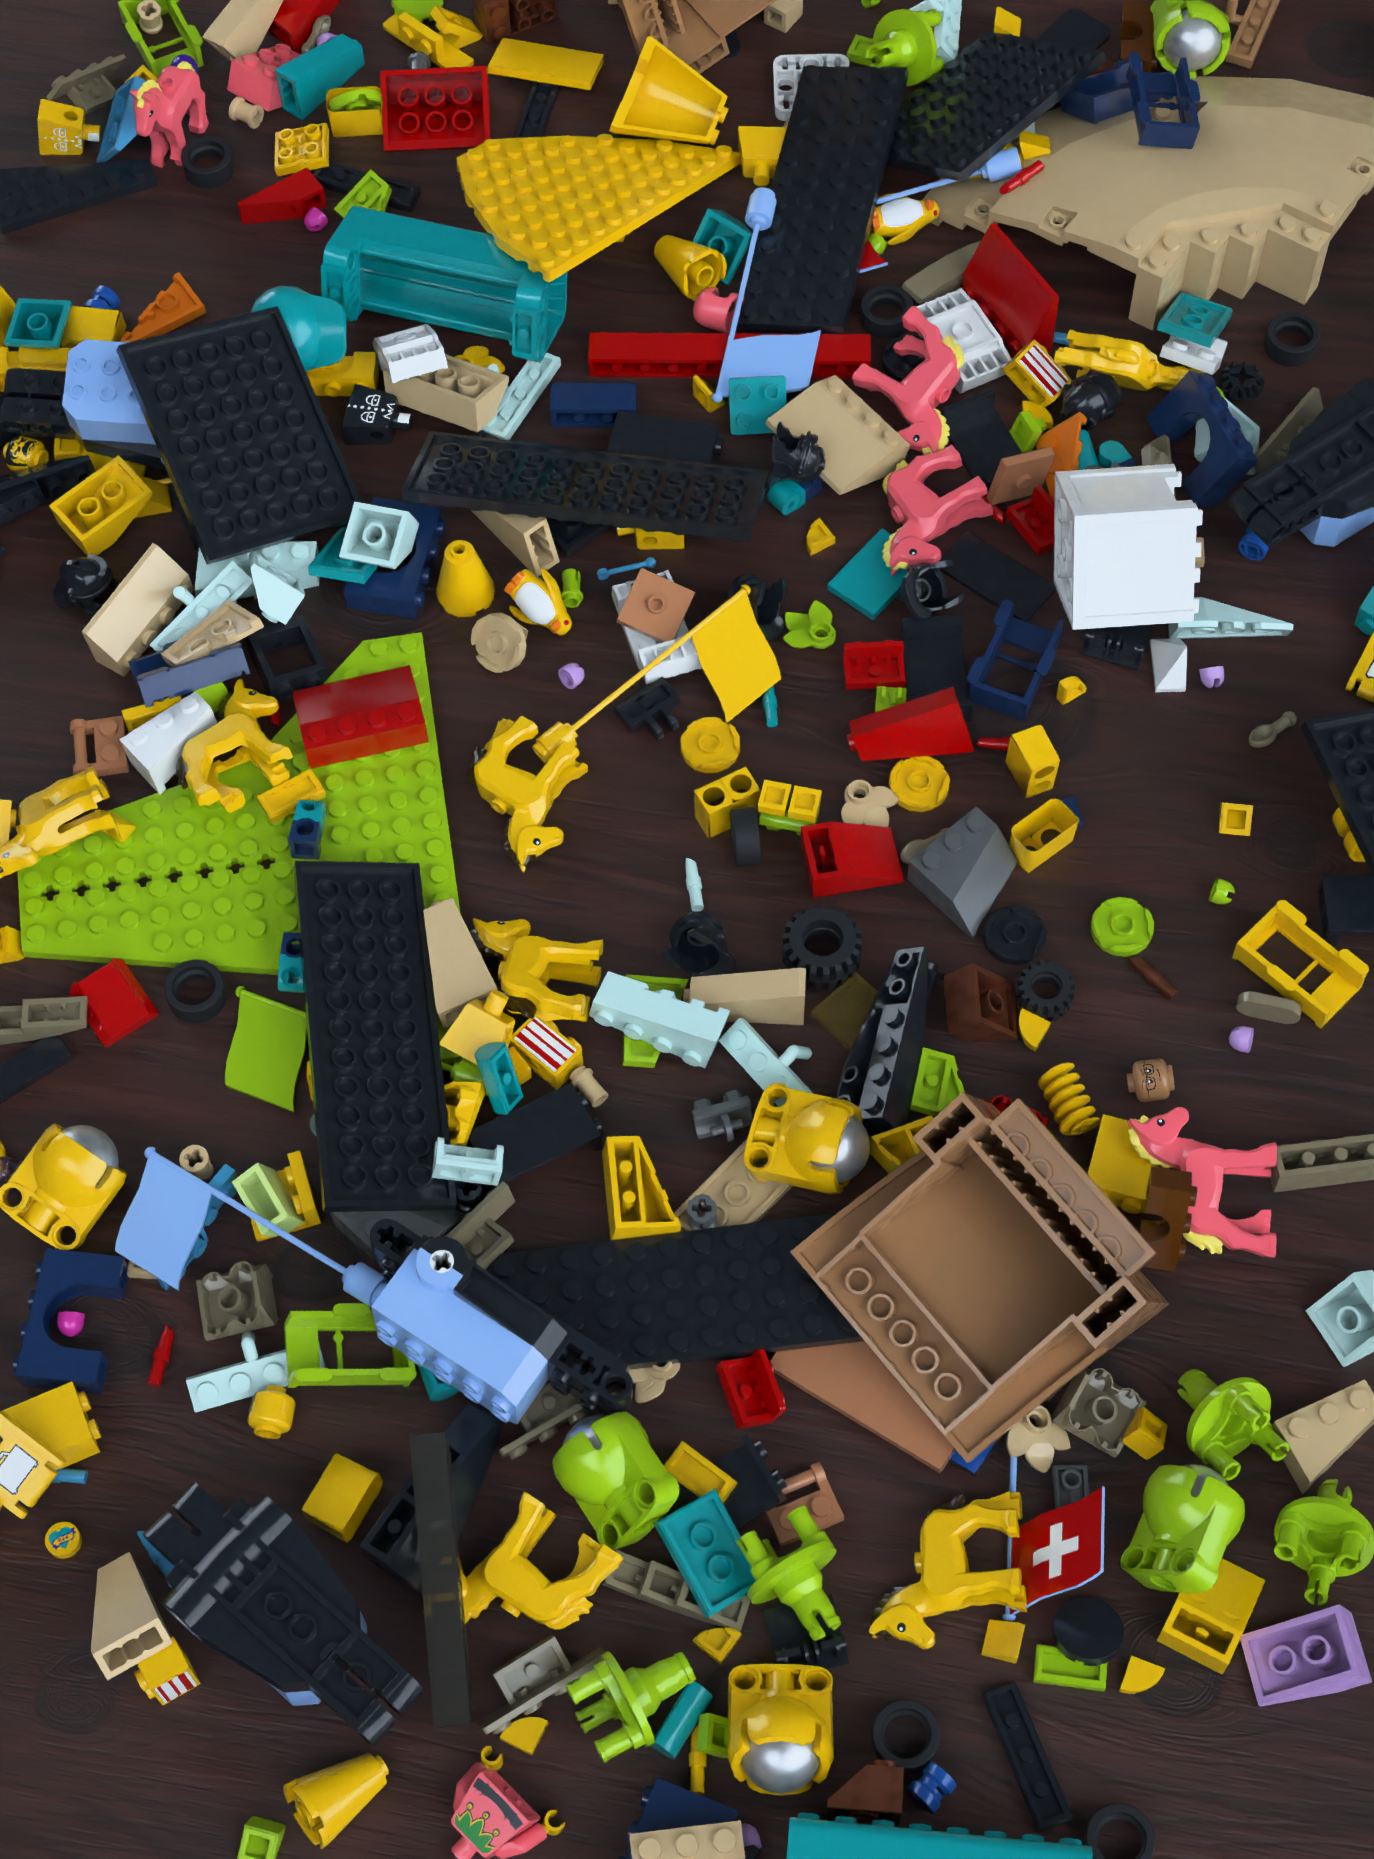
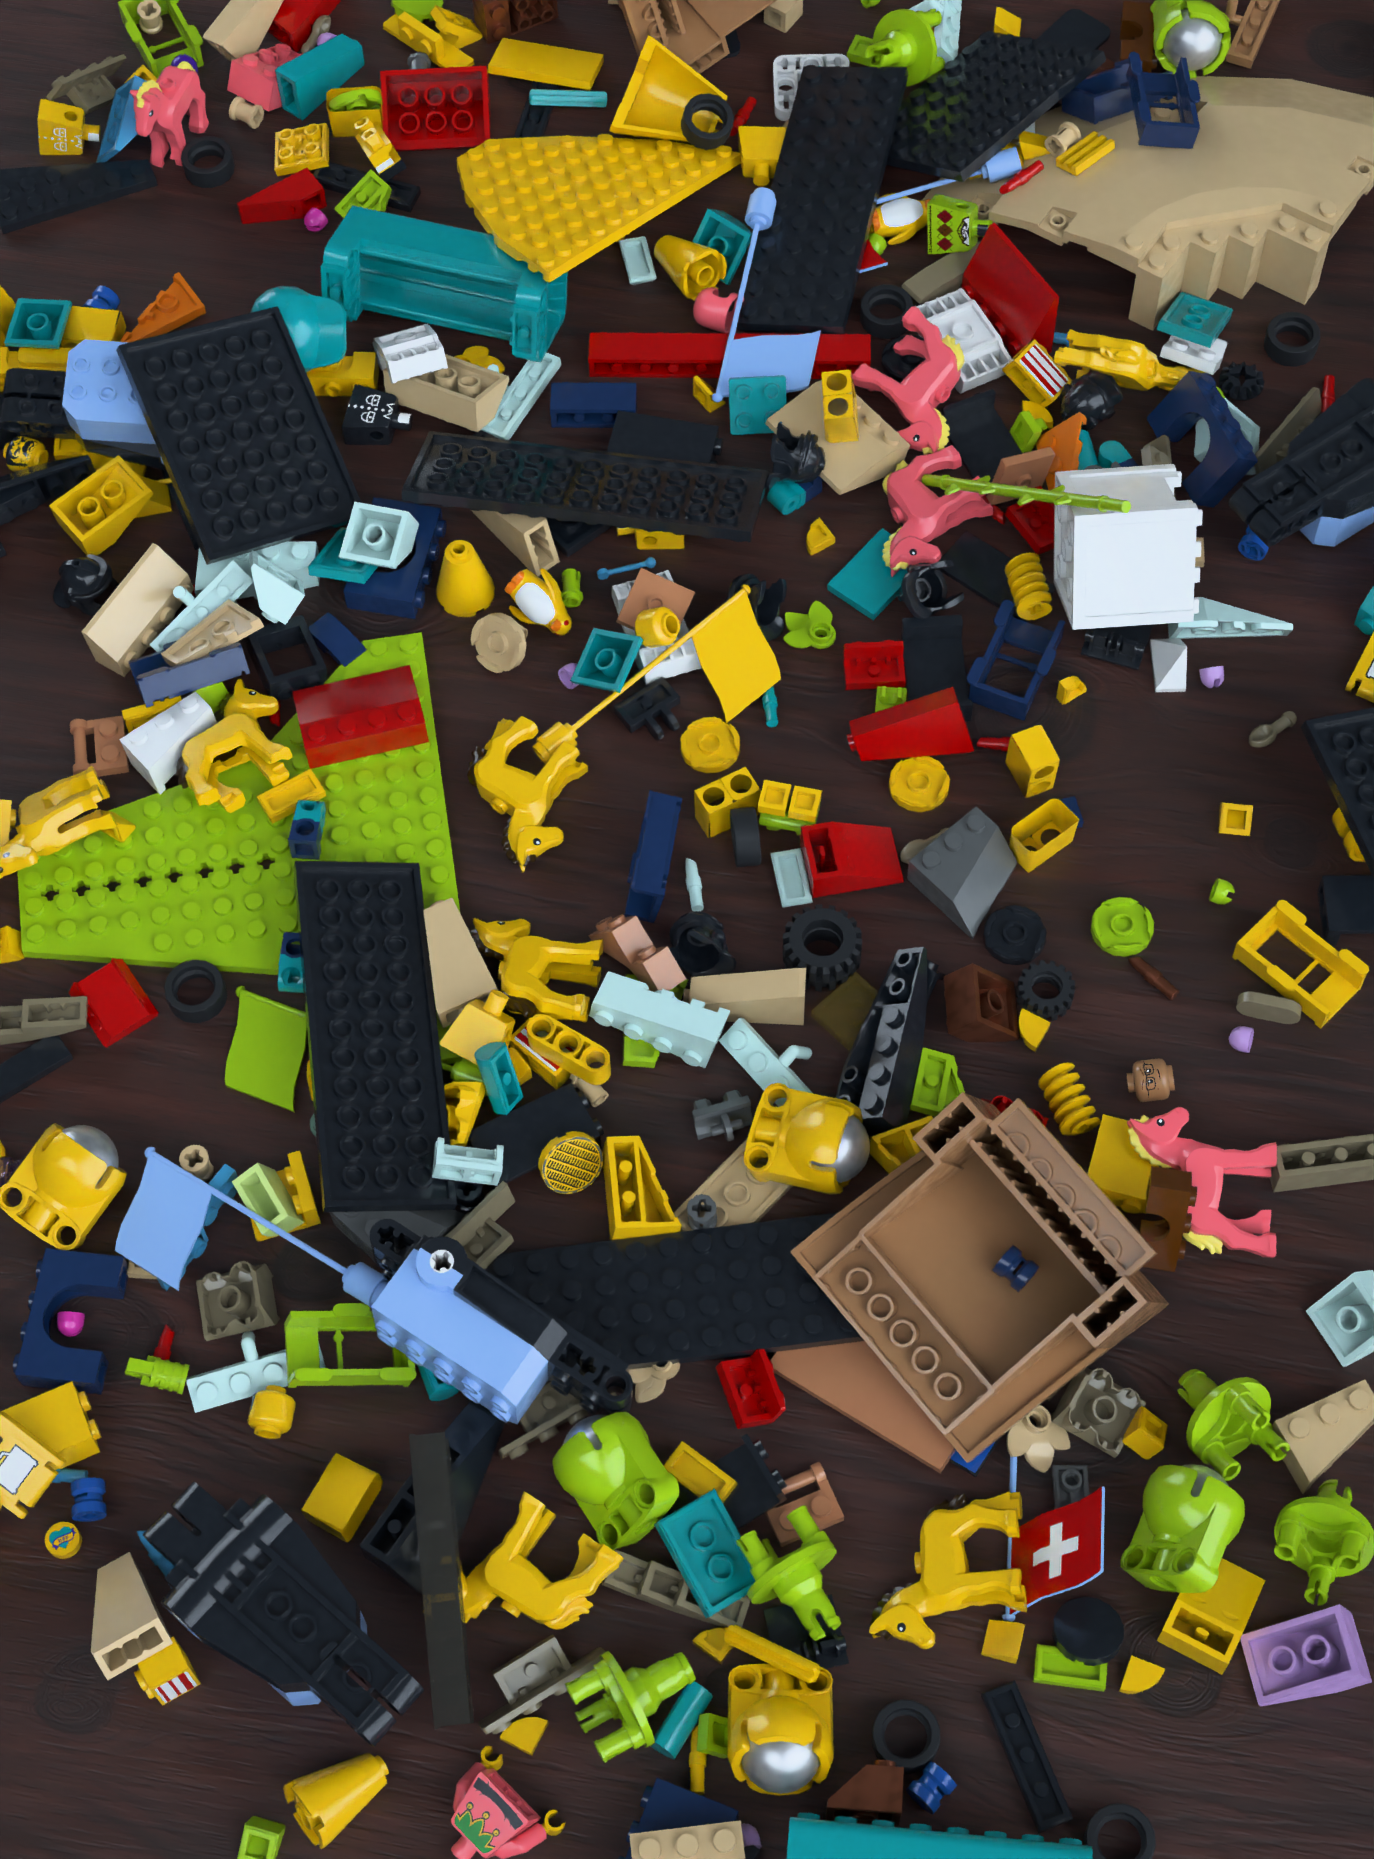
(88, 1499): none -> blue wheel
(158, 1373): none -> lime hinge
(336, 640): none -> dark blue slope
(378, 149): none -> yellow hips
(567, 98): none -> teal axle
(570, 1162): none -> tile
(573, 1062): none -> yellow beam
(606, 660): none -> teal slope
(630, 945): none -> nougat arch
(637, 260): none -> light aqua tile
(653, 856): none -> dark blue piece
(657, 627): none -> yellow head
(710, 103): none -> black tyre
(743, 114): none -> red piece
(772, 1653): none -> yellow axle
(791, 877): none -> light aqua tile
(842, 427): none -> yellow piece
(870, 809): tan plate -> none
(953, 225): none -> lime torso
(1010, 1262): none -> dark blue wheel
(1026, 494): none -> lime plant
(1028, 586): none -> yellow piece
(1063, 139): none -> tan bush
(1085, 153): none -> yellow tile
(1328, 393): none -> red piece

